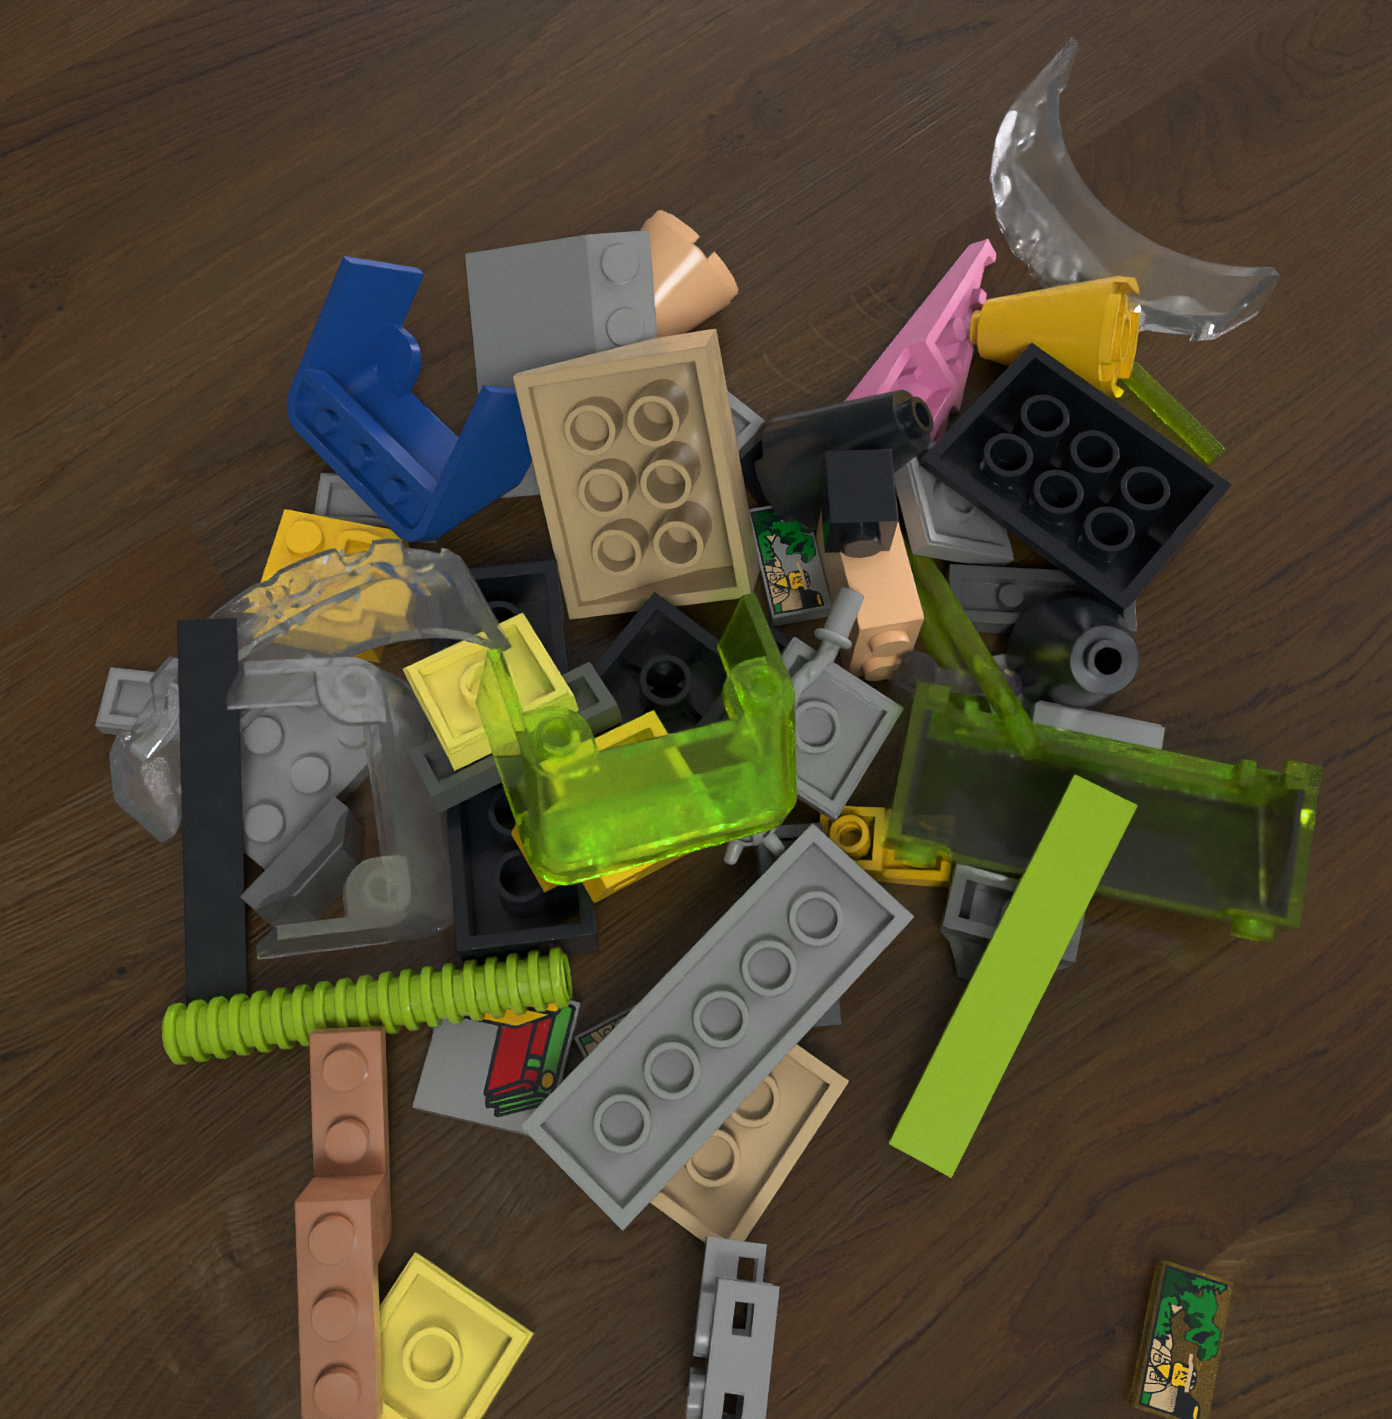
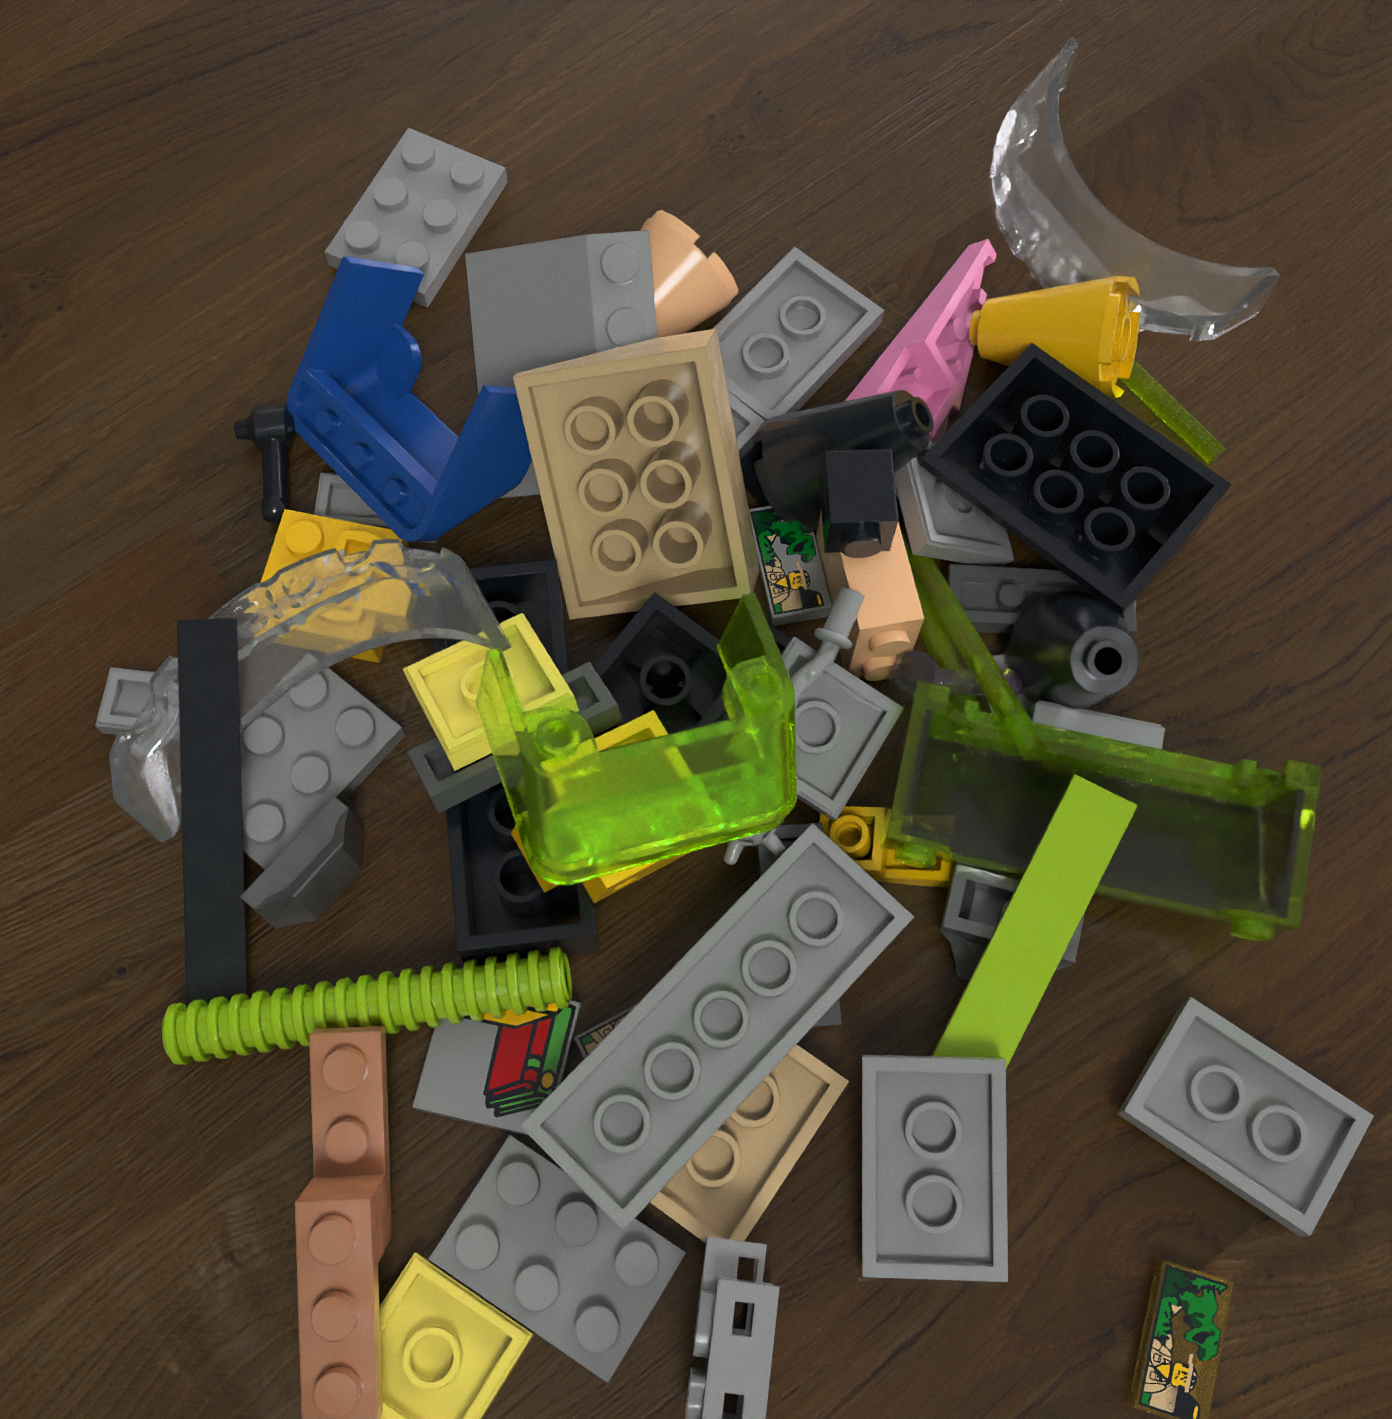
(272, 432): none -> black piece
(408, 887): clear windscreen -> none
(420, 210): none -> light grey plate
(557, 1259): none -> light grey plate
(792, 335): none -> light grey plate
(934, 1168): none -> light grey plate
(1246, 1116): none -> light grey plate

